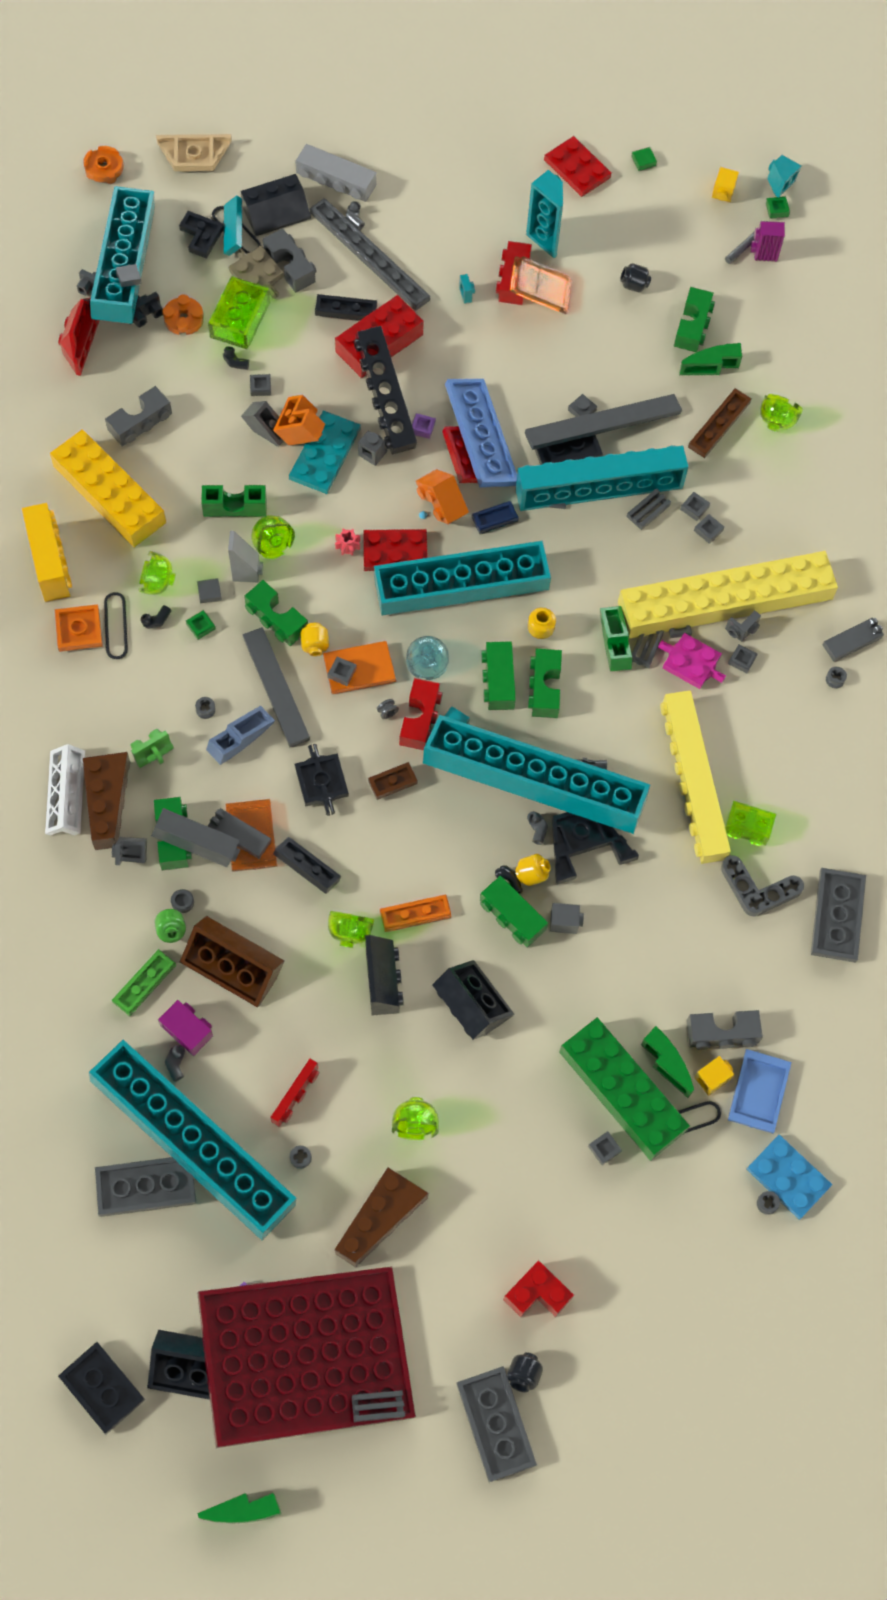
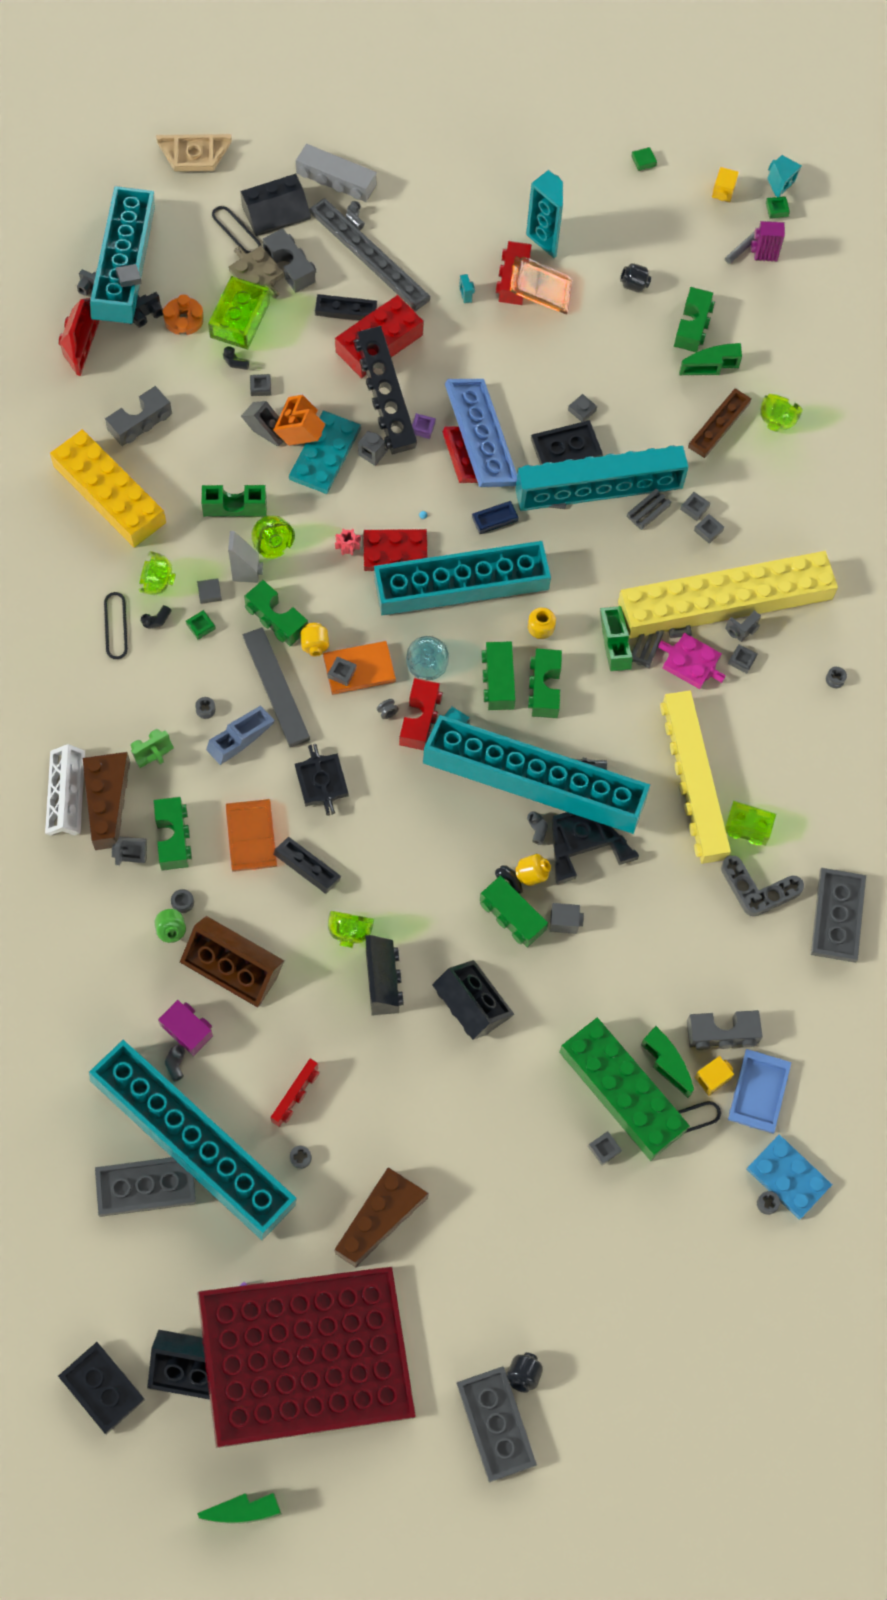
(47, 552): yellow brick -> none
(78, 628): orange plate -> none
(103, 173): orange plate -> none
(144, 982): bright green tile -> none
(196, 838): dark grey brick -> none
(205, 233): black plate -> none
(232, 225): teal tile -> none
(249, 838): dark grey hinge -> none
(371, 1396): dark grey tile -> none
(392, 780): reddish brown plate -> none
(415, 913): orange tile -> none
(415, 1119): clear neon green cylinder -> none
(444, 494): orange brick -> none
(541, 1286): red brick -> none
(577, 166): red plate -> none
(603, 421): dark grey tile -> none
(853, 639): dark grey hinge -> none

